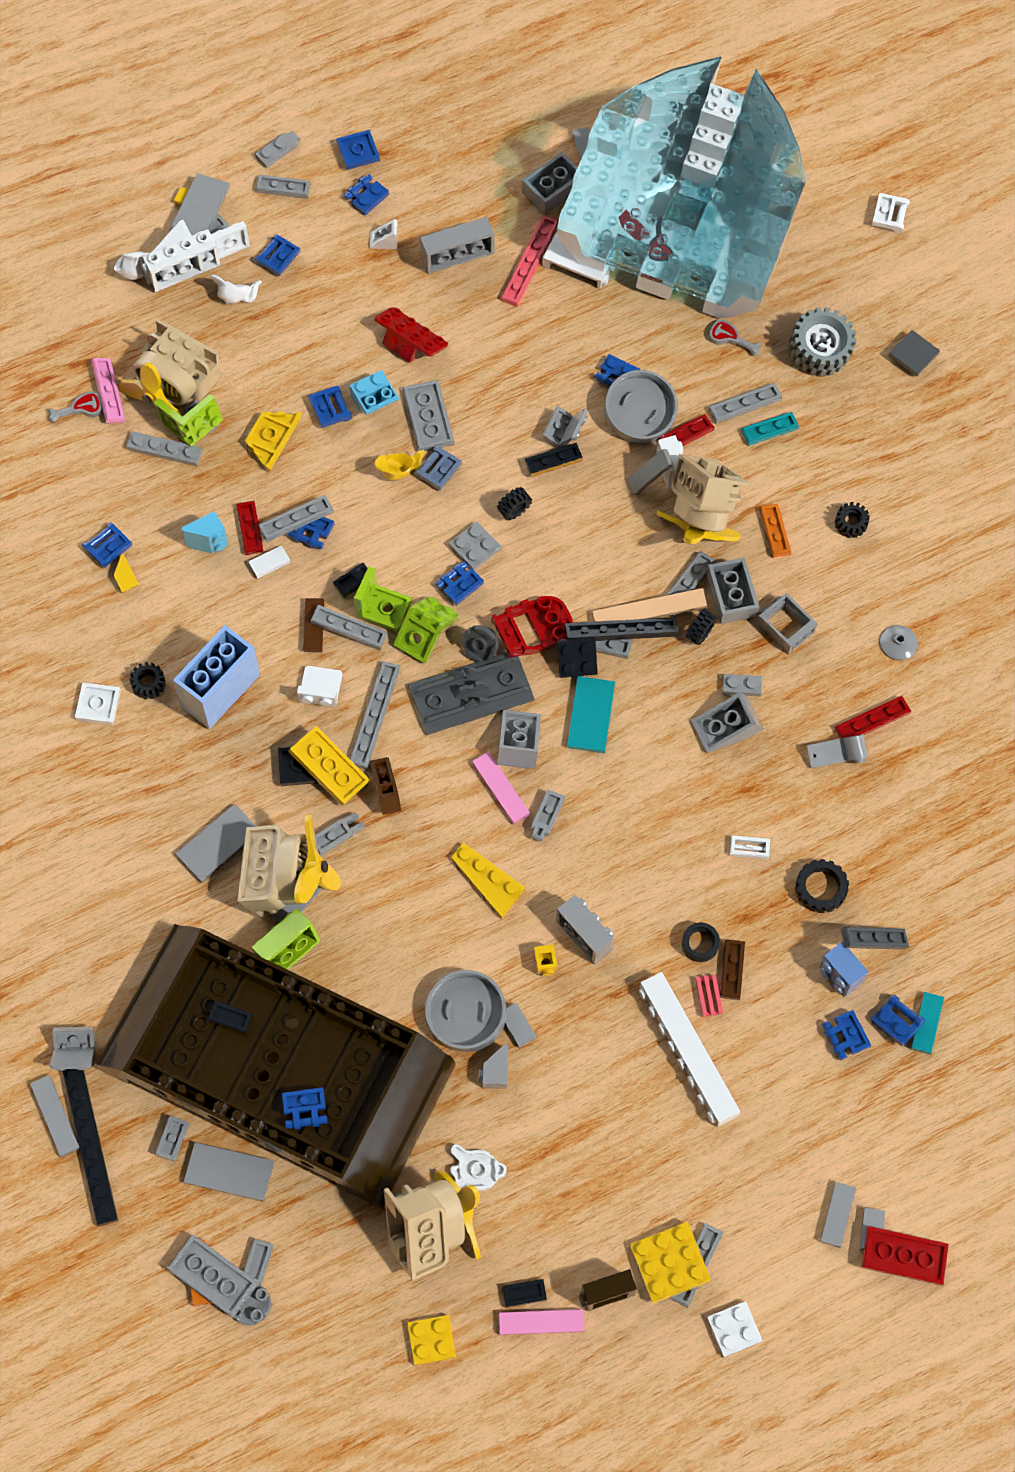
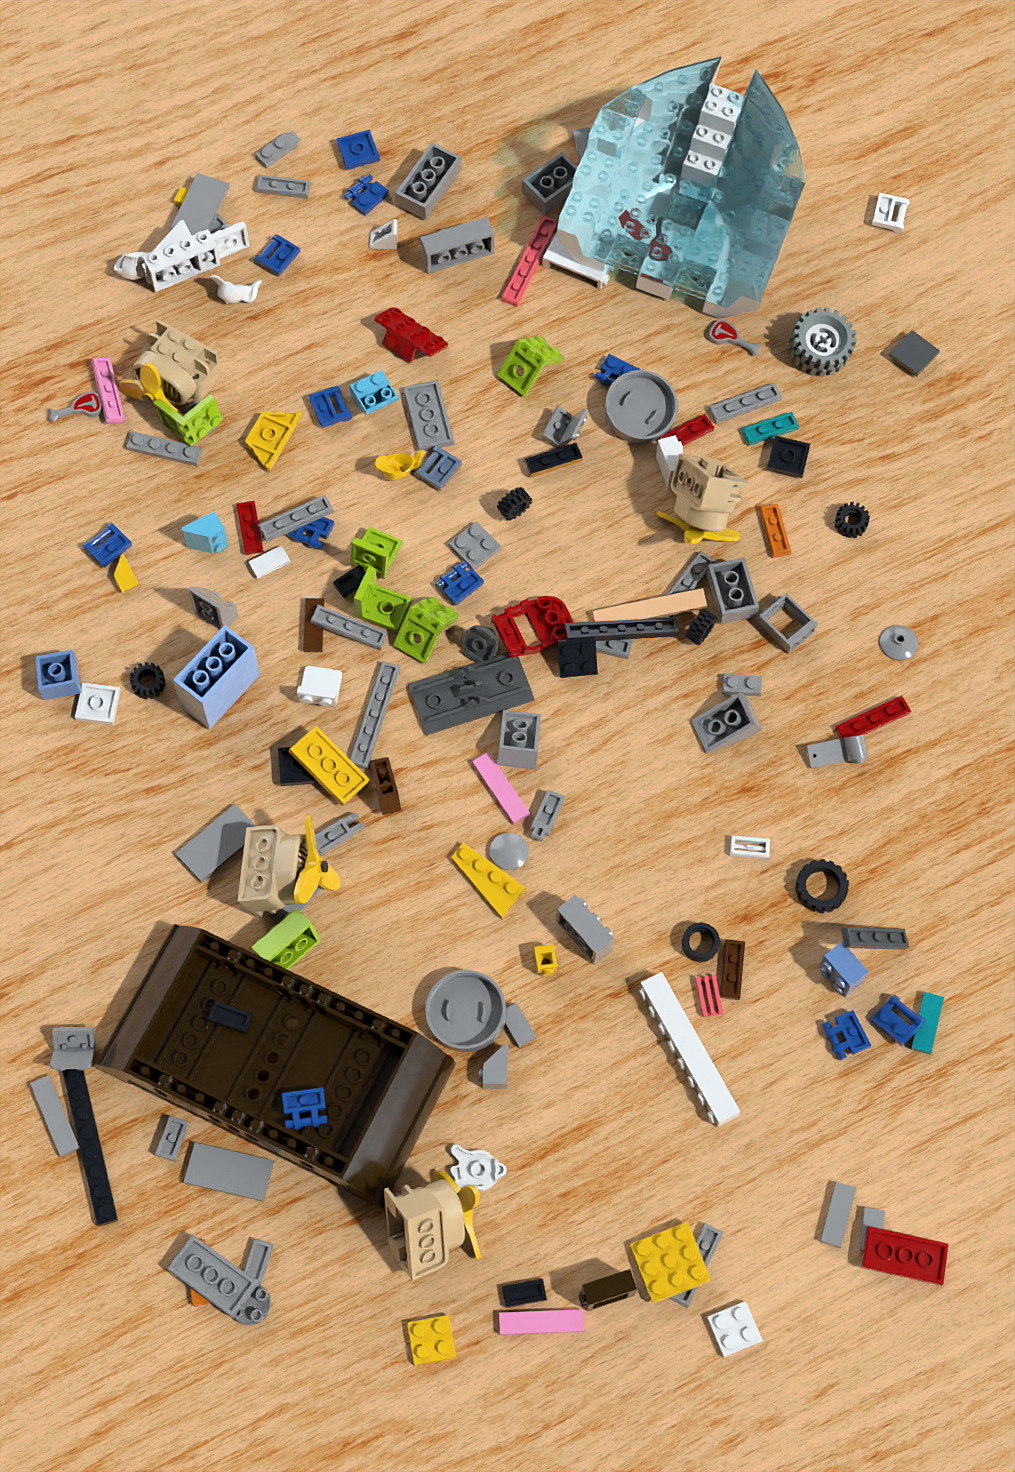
(58, 674): none -> medium blue brick
(212, 607): none -> light grey slope
(375, 550): none -> lime bracket
(428, 181): none -> light grey brick
(509, 851): none -> light grey dish
(532, 355): none -> lime bracket
(591, 714): teal tile -> none
(650, 471): light grey tile -> none
(788, 456): none -> black plate

